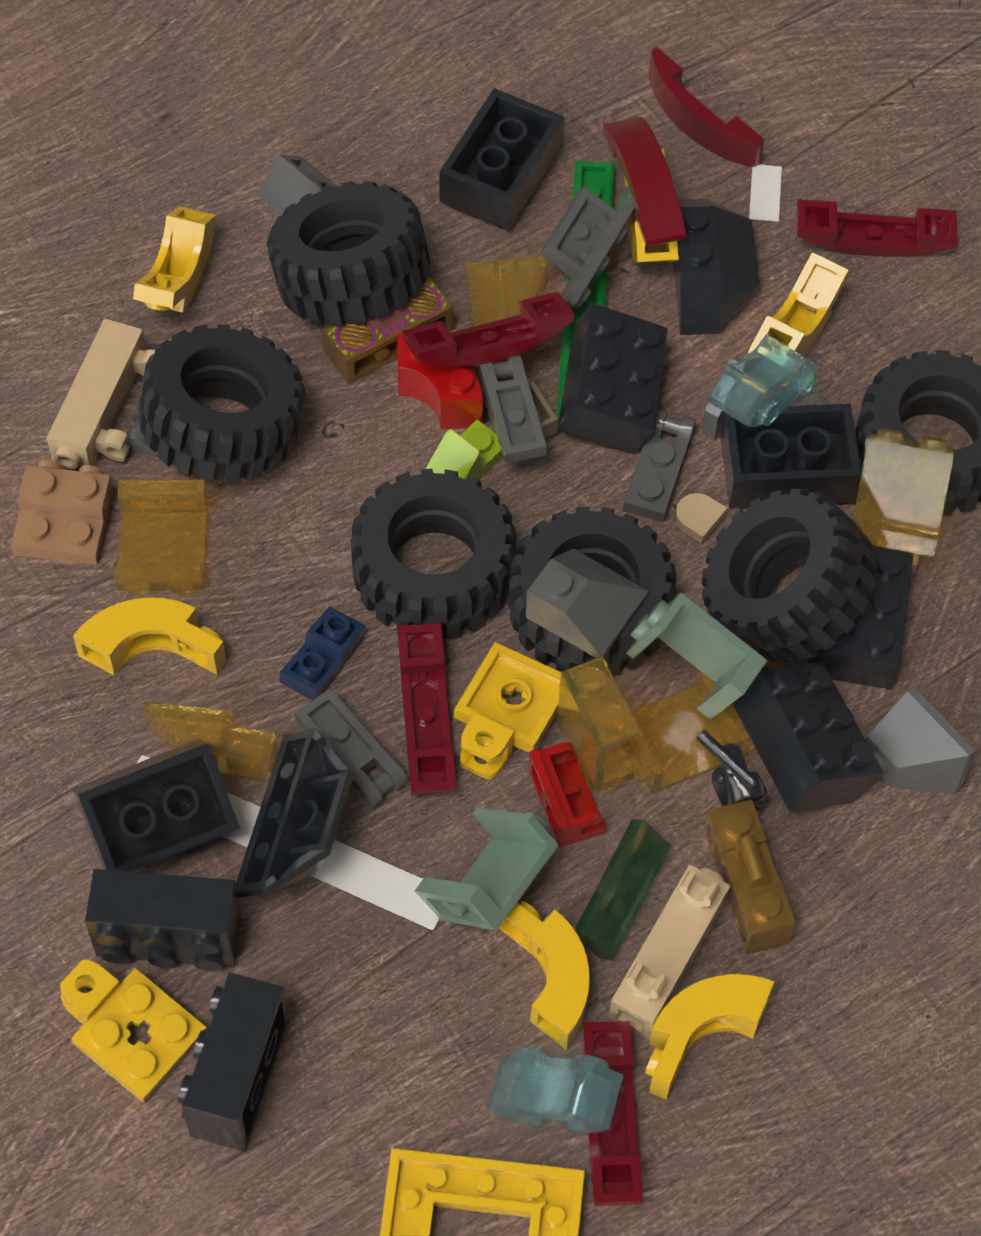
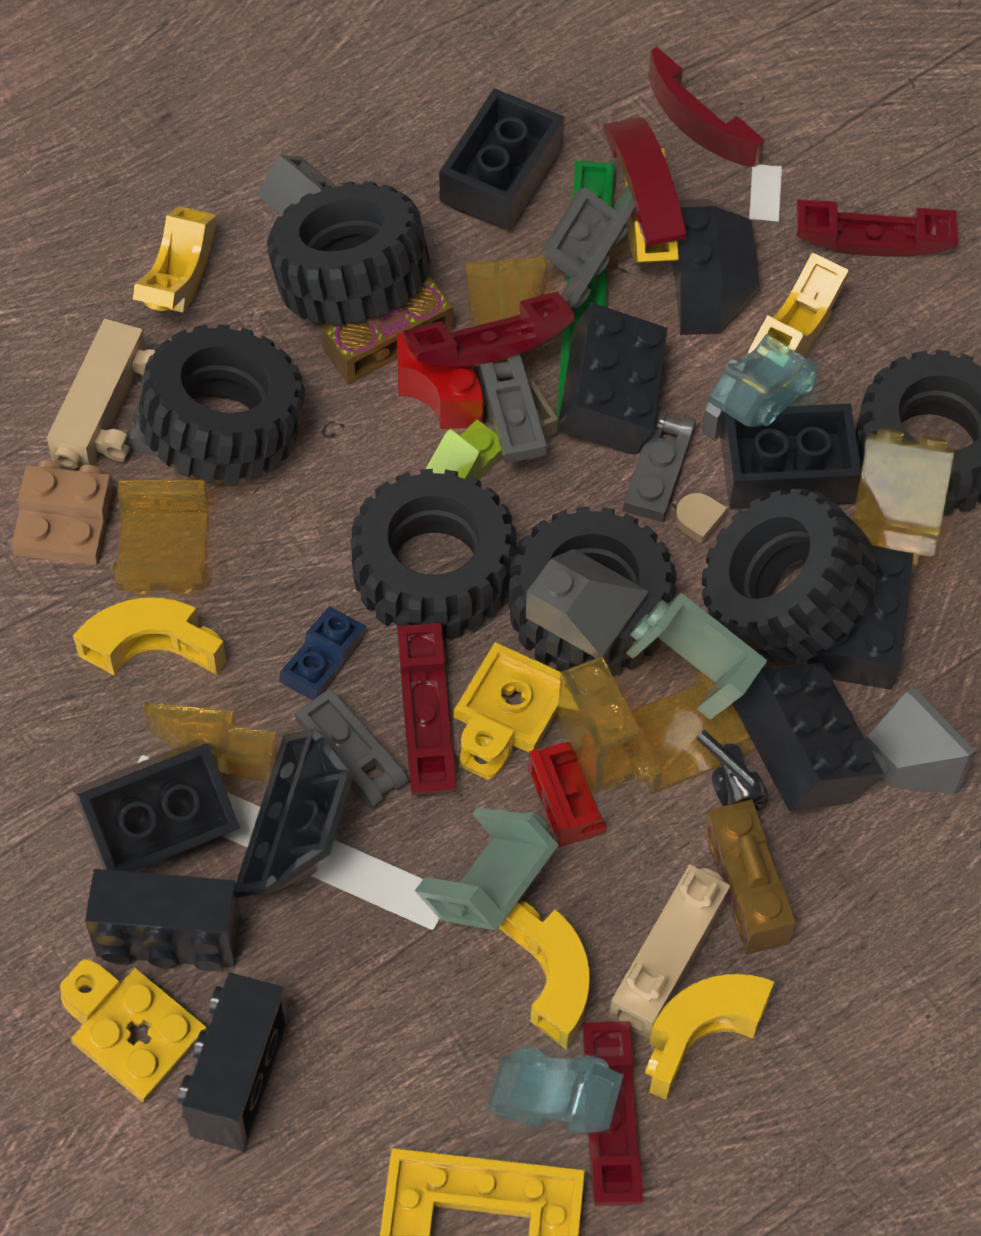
(622, 889): clear green plate -> none

